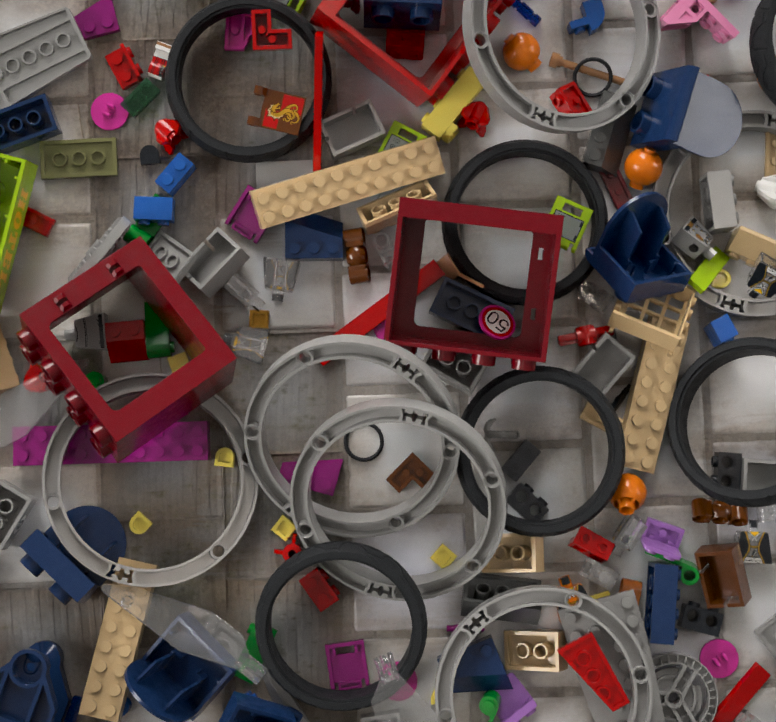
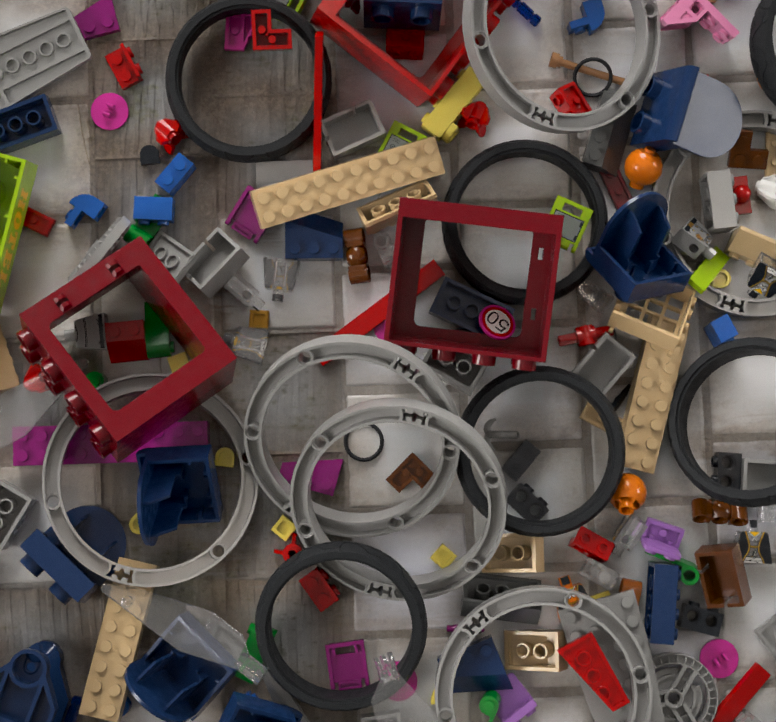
(78, 158): olive plate -> none
(84, 205): none -> blue brick
(140, 98): clear green plate -> none
(158, 64): leg -> none
(176, 489): none -> dark blue plate
(279, 111): flag -> none
(452, 272): light nougat piece -> none
(521, 52): orange brick -> none
(743, 195): none -> red tile
(744, 156): none -> reddish brown plate

